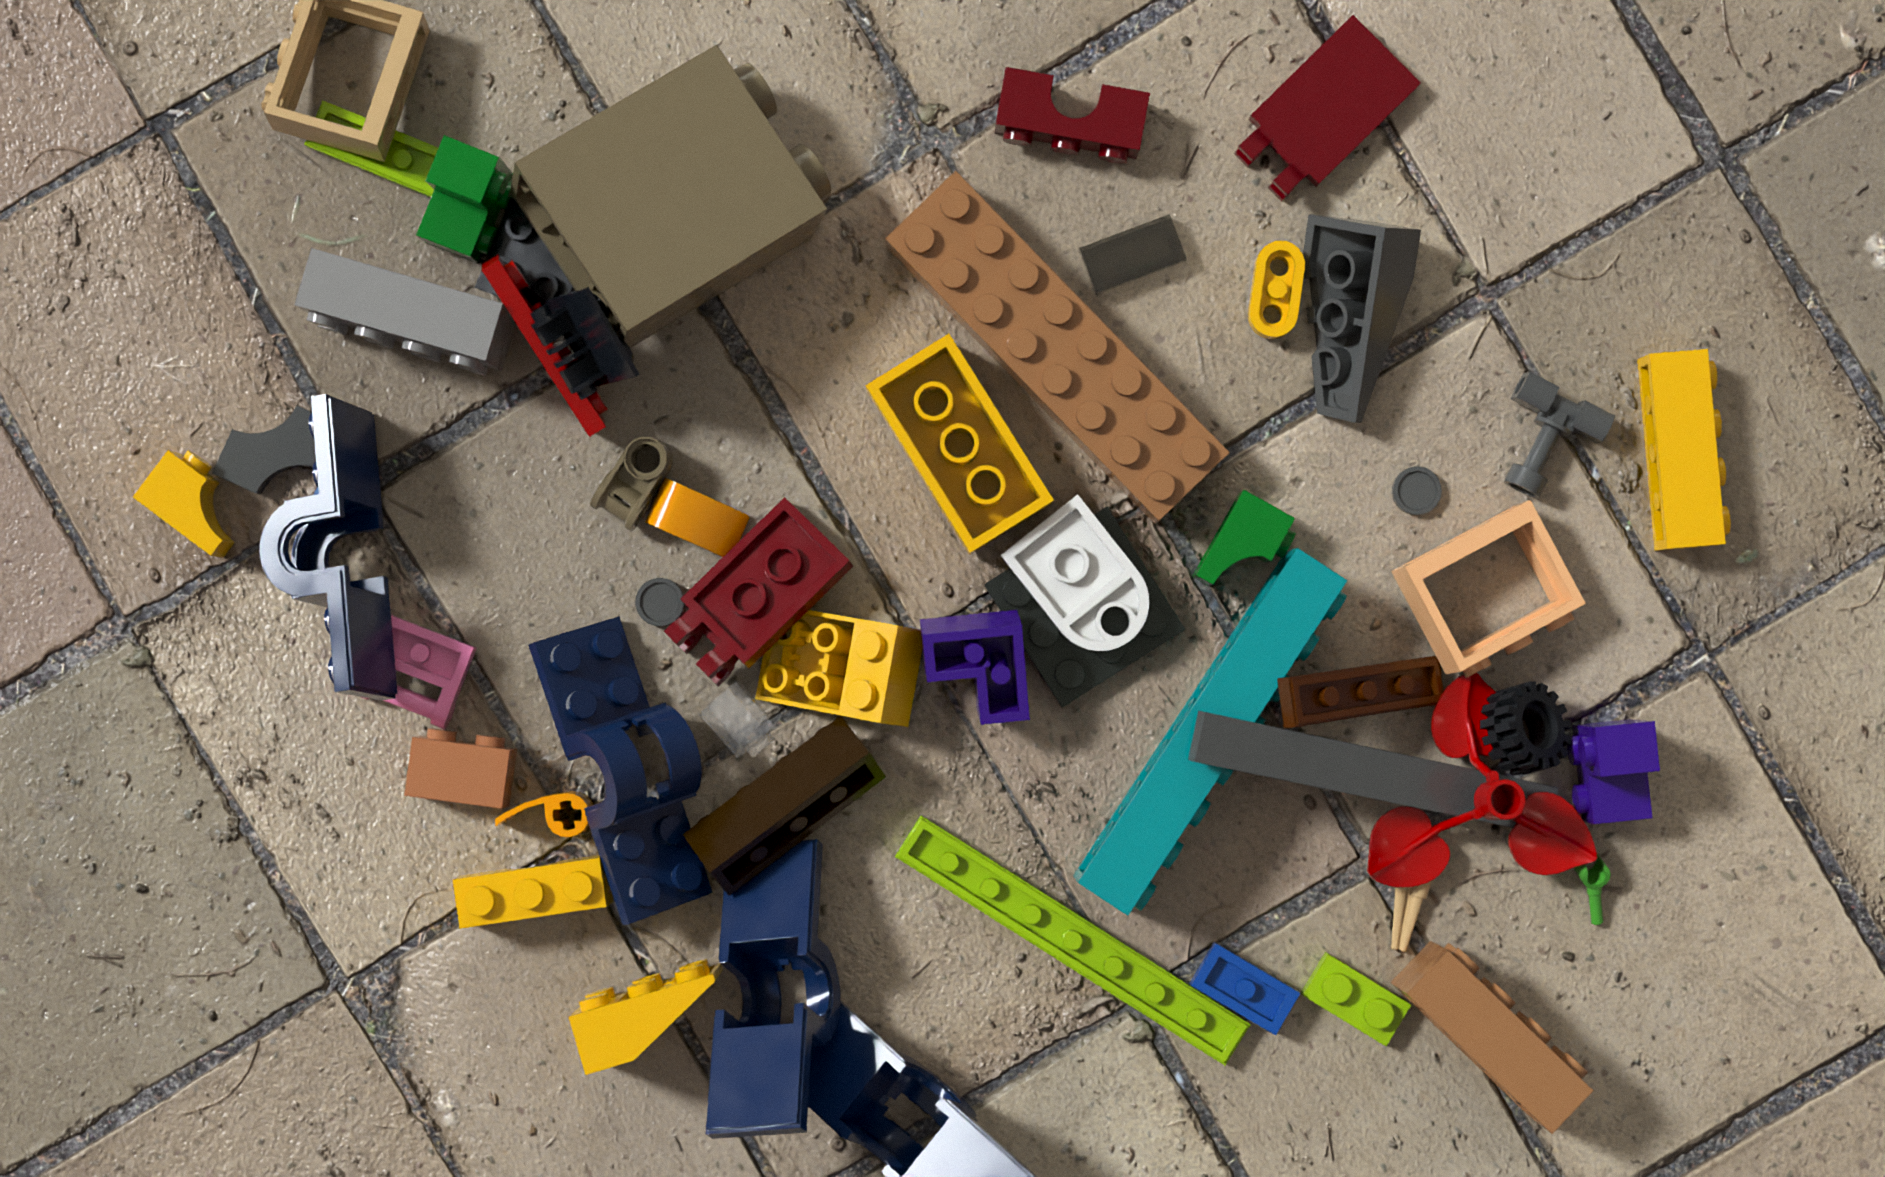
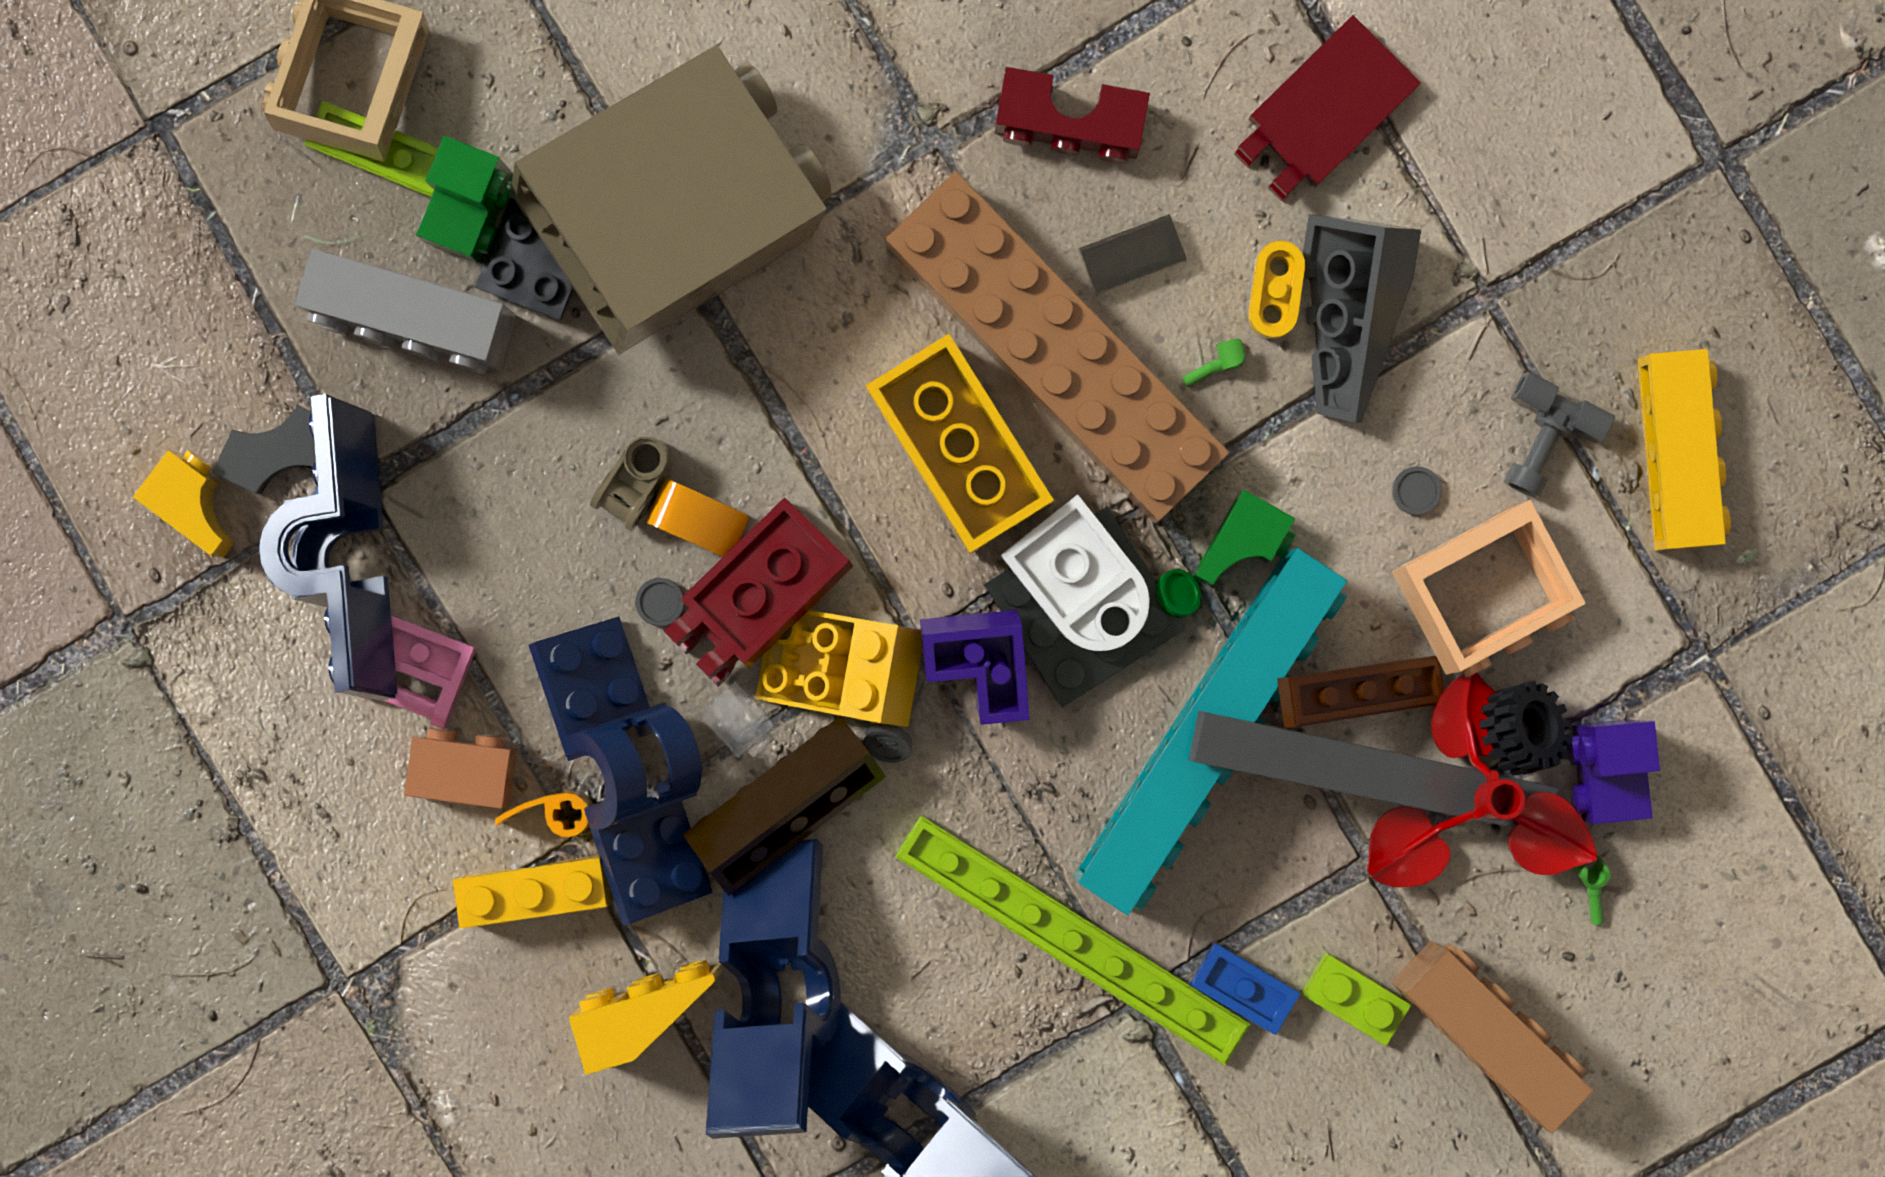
(508, 285): red plate -> none
(586, 329): black hinge -> none
(887, 743): none -> dark grey piece
(1178, 593): none -> green piece
(1231, 356): none -> bright green hand
(1406, 910): tan piece -> none

